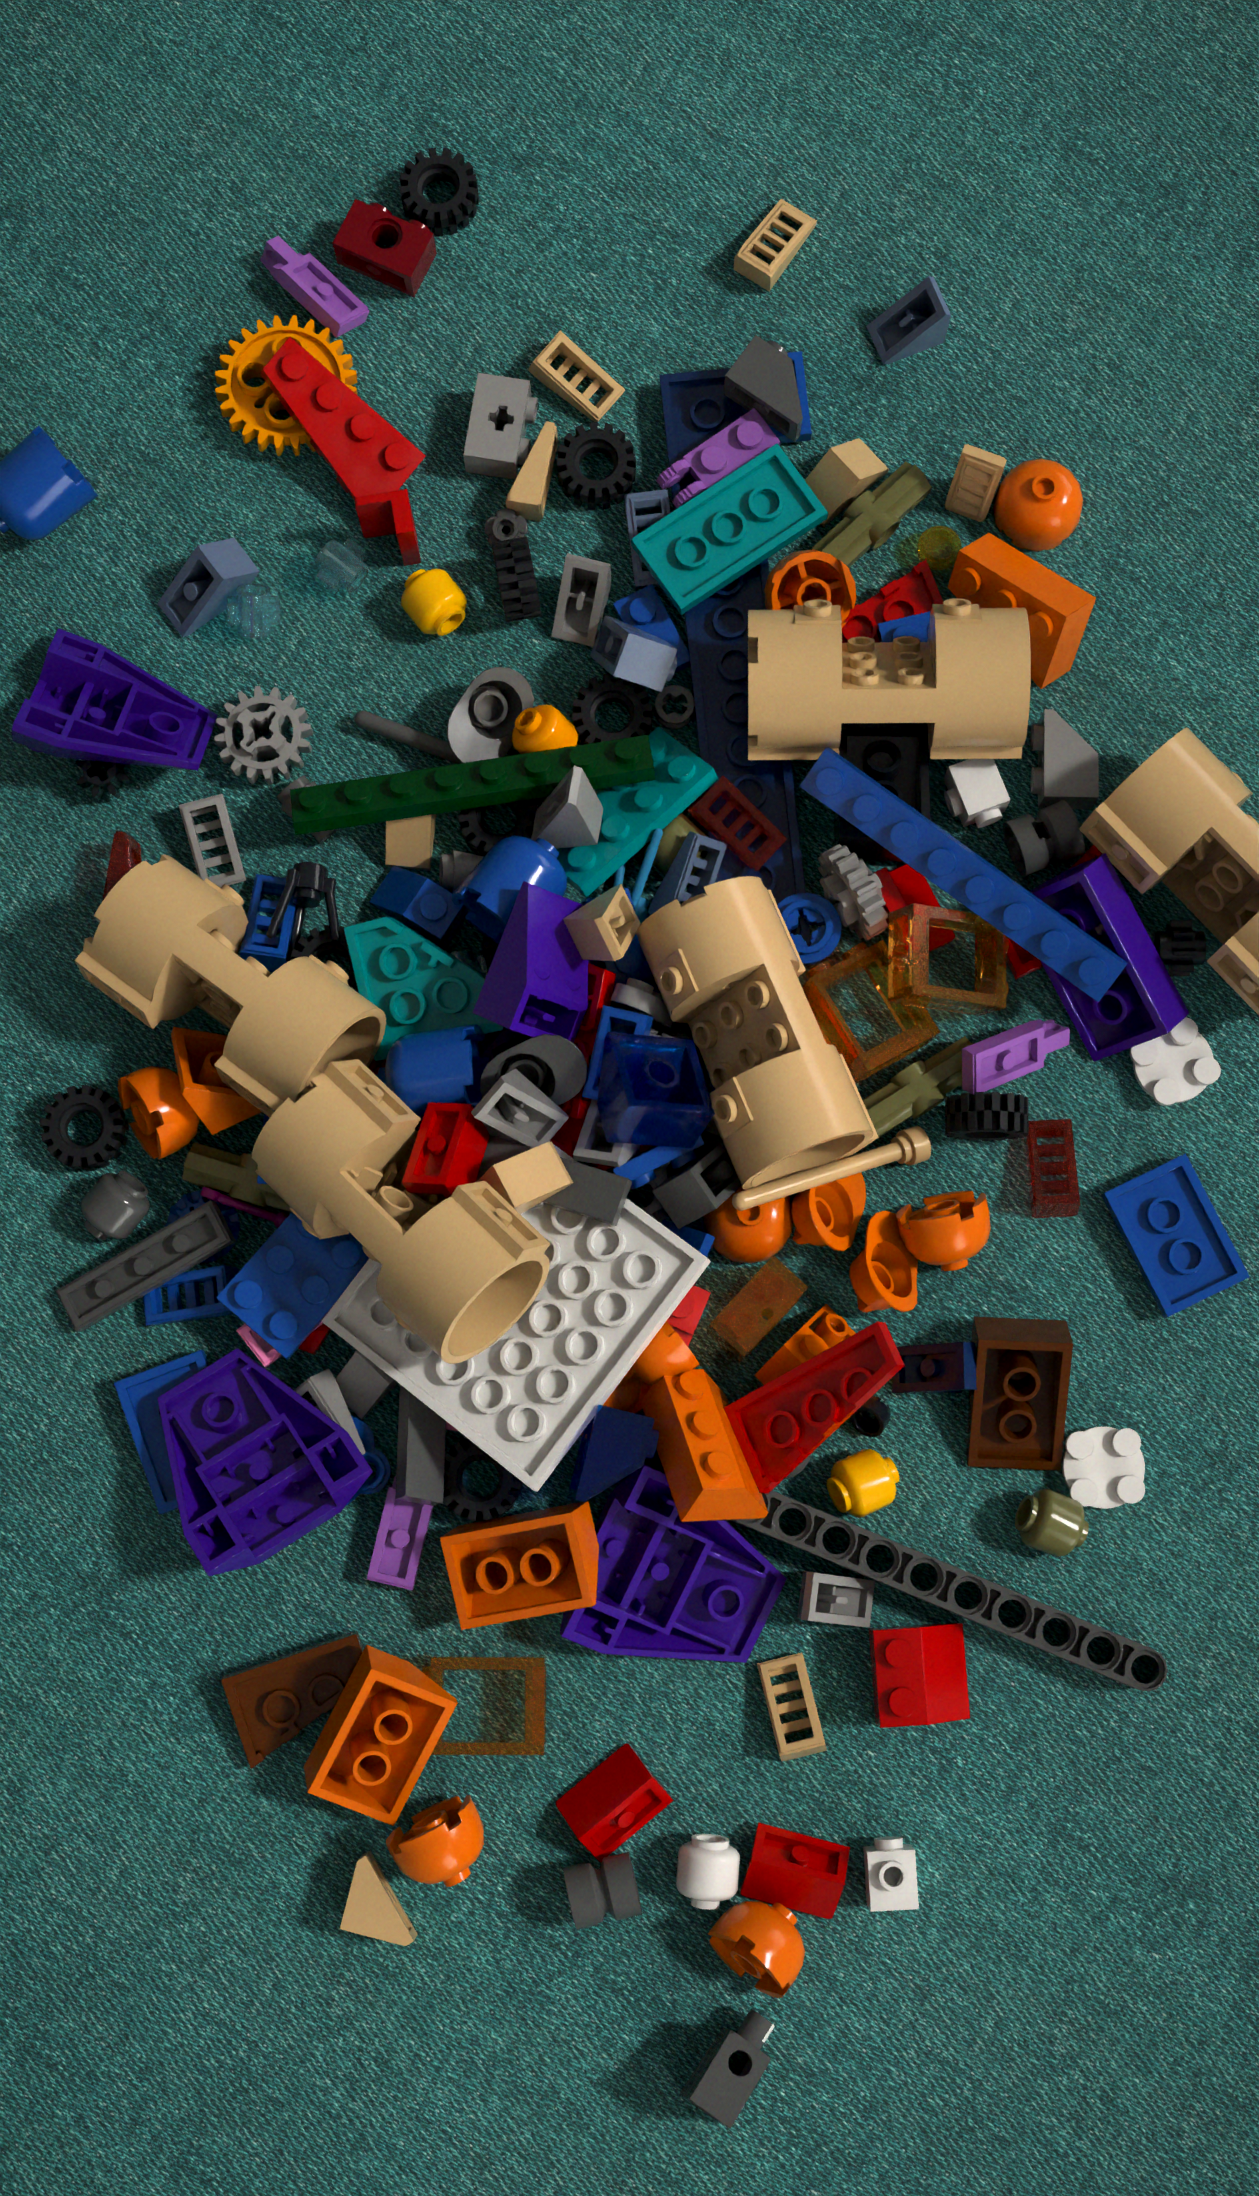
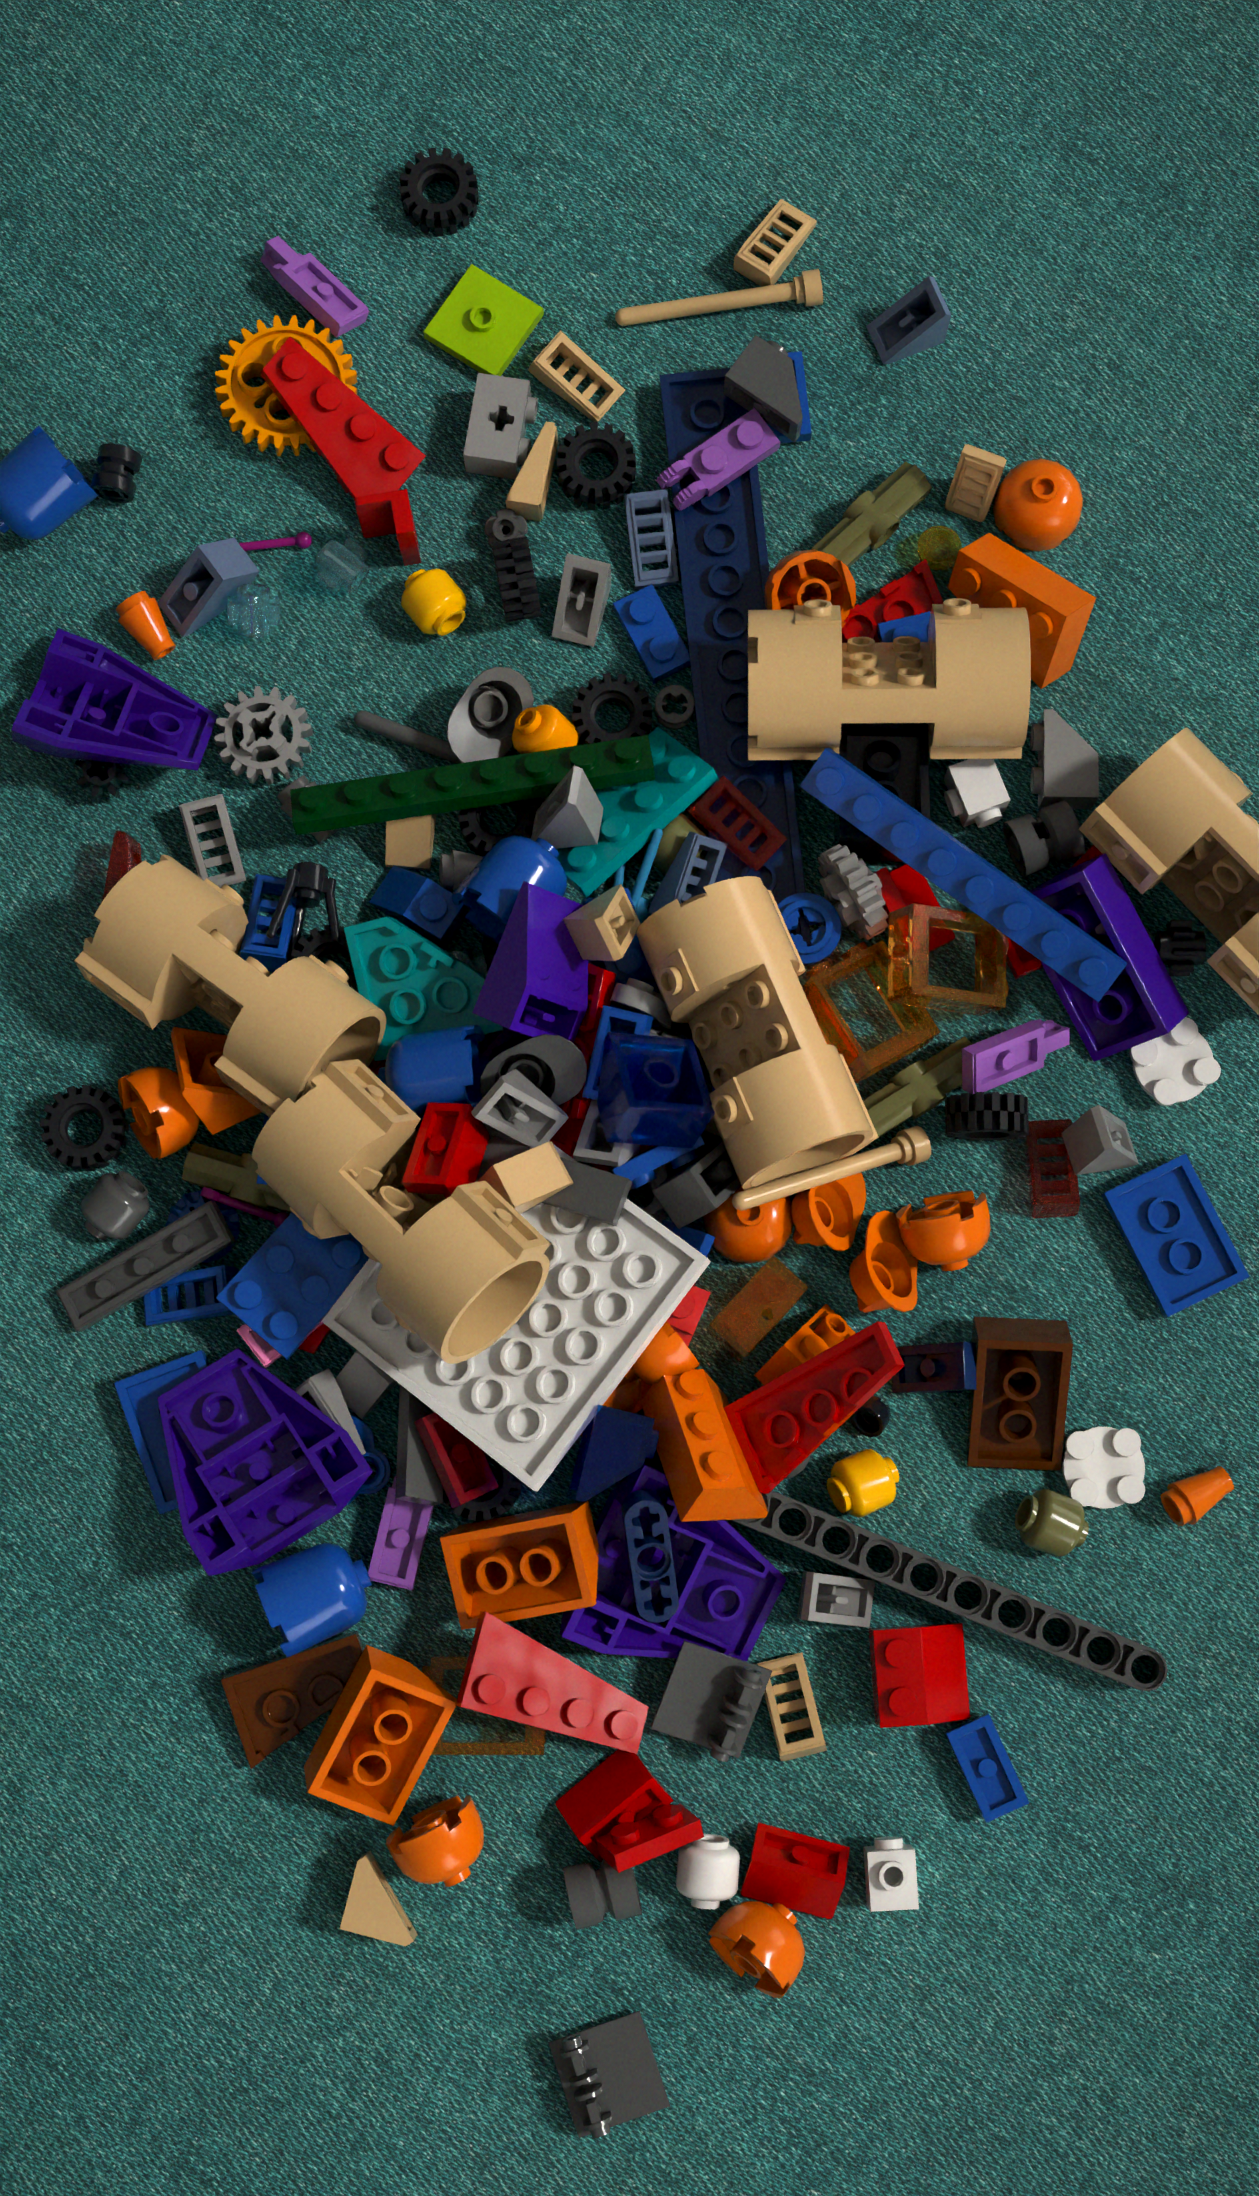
(116, 473): none -> black wheel
(144, 621): none -> orange cone
(302, 540): none -> magenta hinge
(312, 1595): none -> blue cylinder
(398, 266): dark red brick -> none
(456, 1460): none -> dark red plate
(483, 322): none -> lime plate
(537, 1687): none -> wing
(609, 2074): none -> dark grey hinge
(634, 654): sand blue slope -> none
(638, 1541): none -> dark blue beam
(650, 1837): none -> red plate
(711, 1700): none -> dark grey hinge
(712, 2083): dark grey torso -> none
(729, 528): teal plate -> none
(803, 289): none -> tan piece
(844, 476): tan slope -> none
(986, 1767): none -> blue plate
(1099, 1143): none -> light grey slope
(1194, 1496): none -> orange cone

